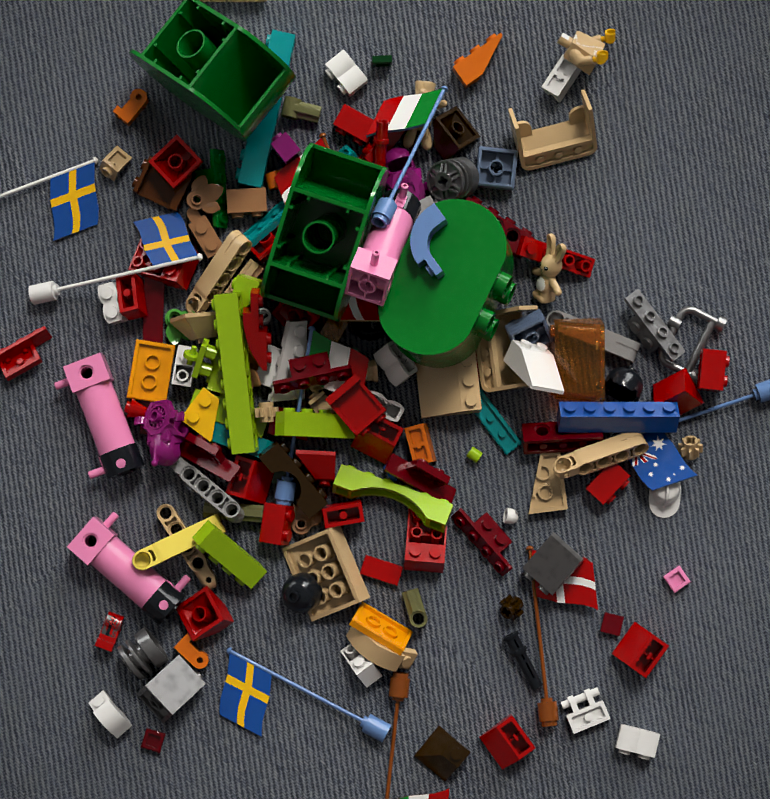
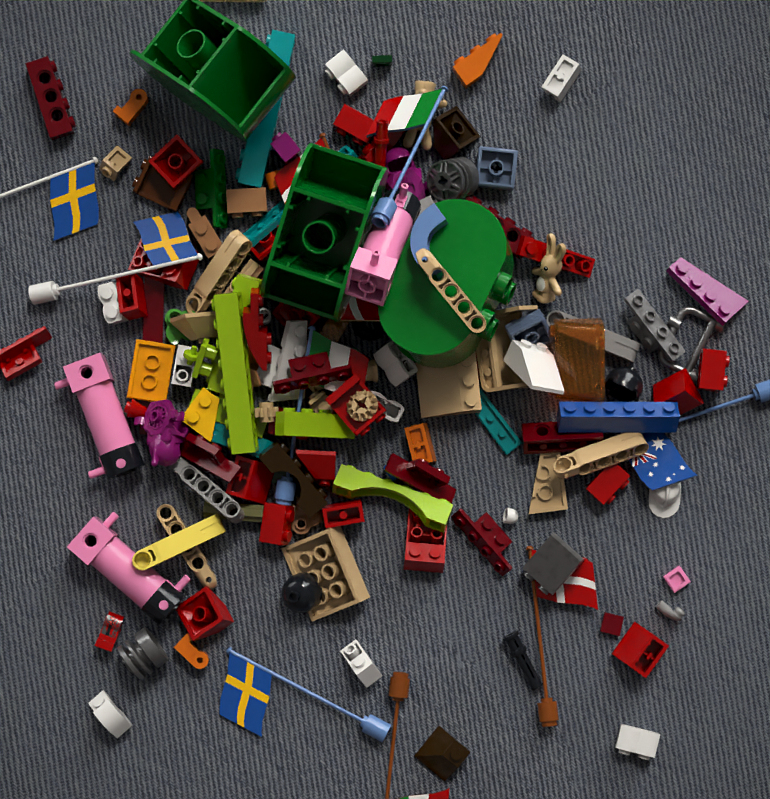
(36, 71): none -> dark red brick
(153, 740): dark red tile -> none
(171, 688): flat silver slope -> none
(206, 193): medium nougat plate -> none
(229, 554): lime brick -> none
(296, 109): olive piece -> none
(362, 414): none -> tan gear
(379, 441): red slope -> none
(380, 654): tan arch -> none
(381, 570): red tile -> none
(381, 628): light orange tile -> none
(414, 605): olive piece -> none
(432, 264): none -> tan piece
(474, 454): lime piece -> none
(507, 742): red slope -> none
(511, 607): dark brown gear -> none
(558, 141): tan windscreen -> none
(586, 50): tan torso -> none
(588, 716): white plate -> none
(669, 612): none -> light grey arm
(690, 447): tan gear -> none
(709, 293): none -> wing

